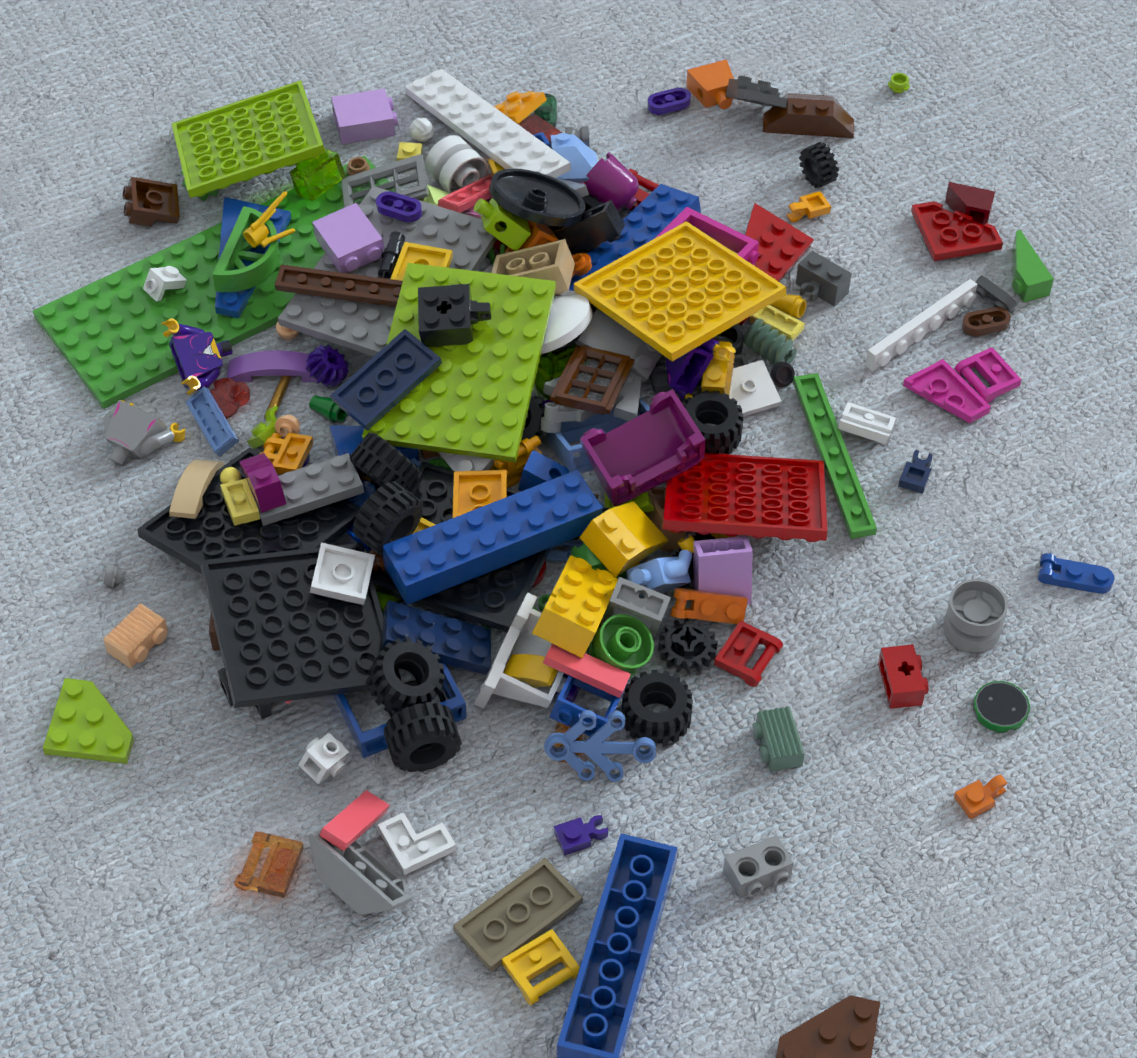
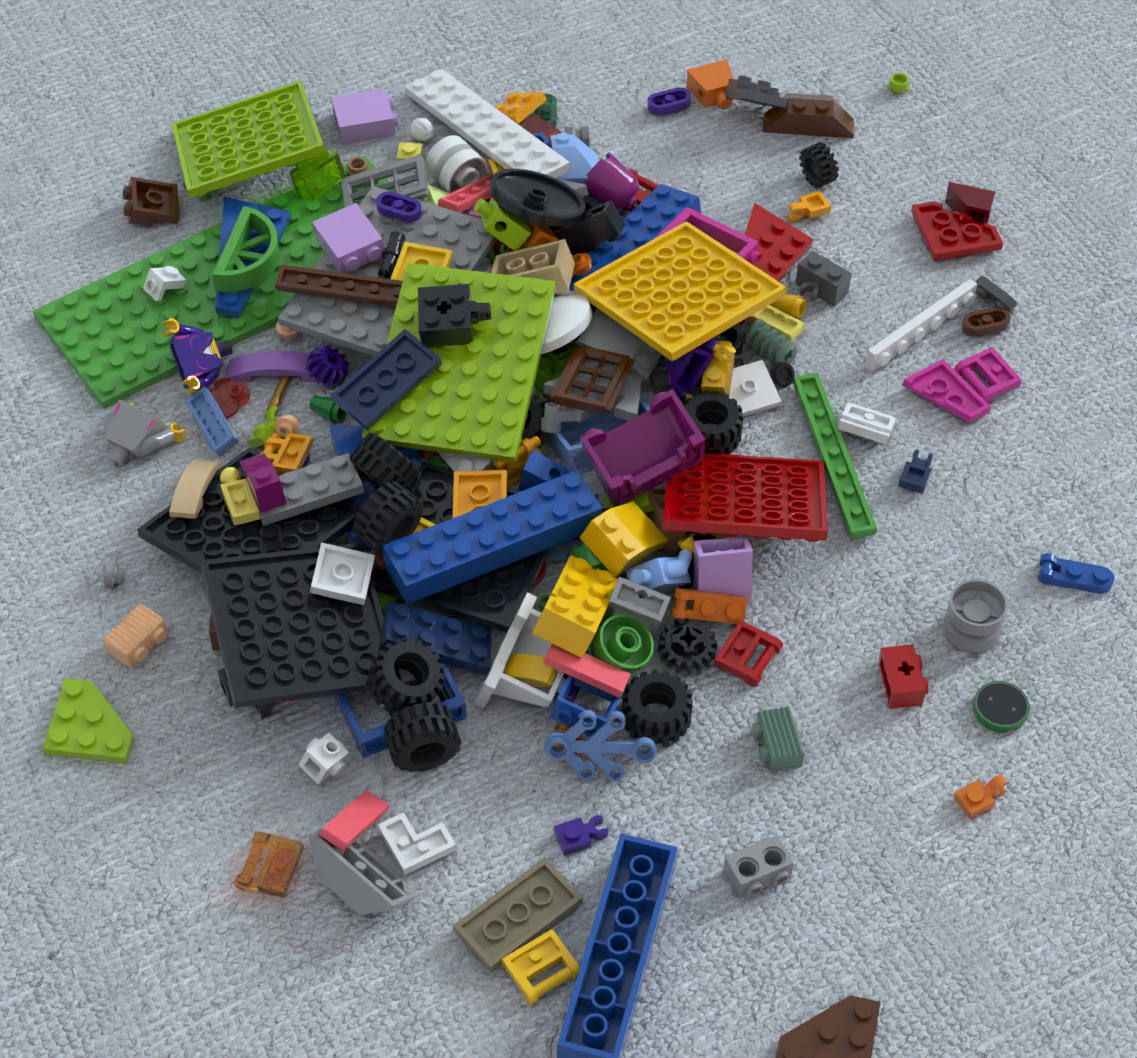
(258, 232): yellow plant -> none
(1030, 275): bright green slope -> none

